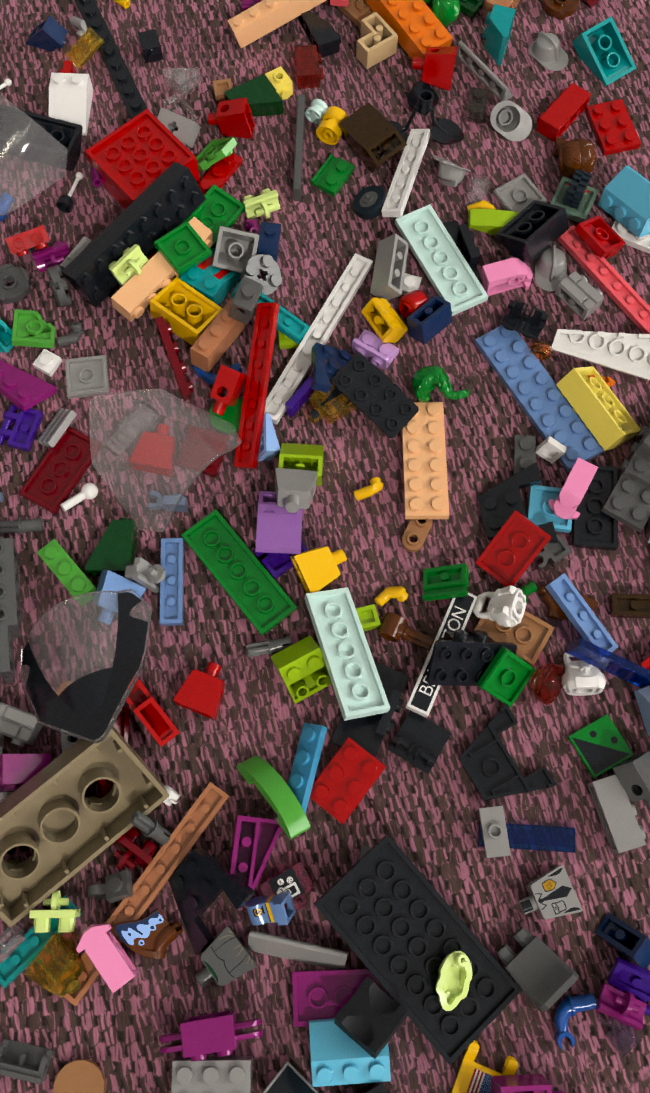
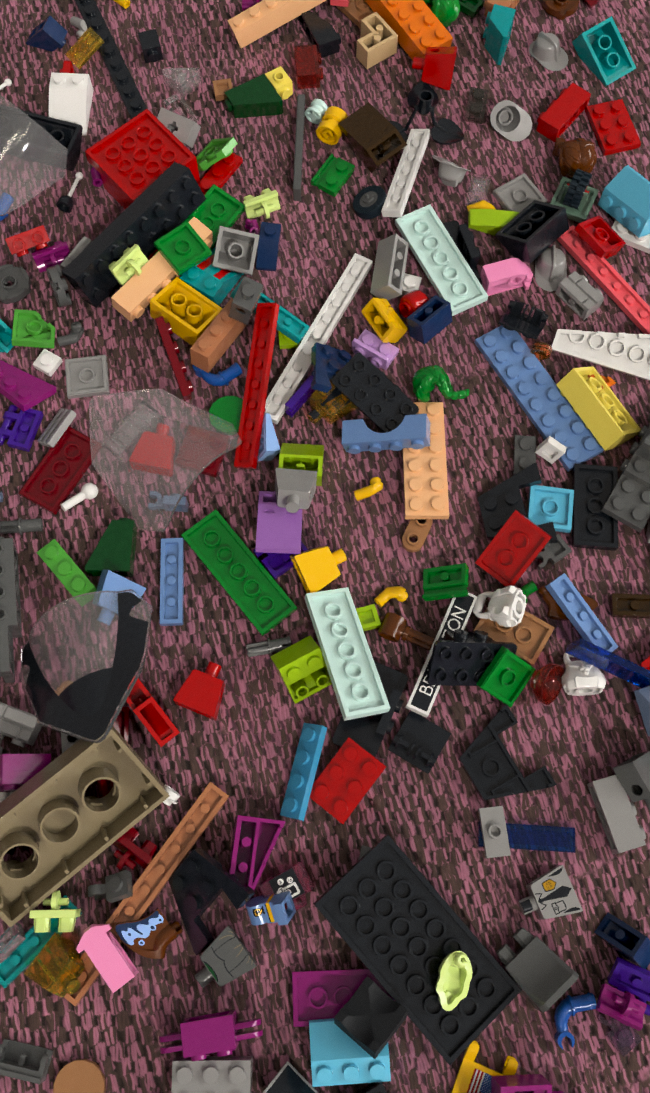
(146, 574): light grey hips -> none
(150, 827): dark grey axle -> none
(232, 381): red torso -> none
(233, 118): red torso -> none
(267, 265): plate -> none
(277, 793): bright green slope -> none
(297, 950): light grey slope -> none
(411, 433): none -> medium blue arch
(485, 75): light grey slope -> none
(573, 490): bright pink piece -> none
(600, 746): tile -> none

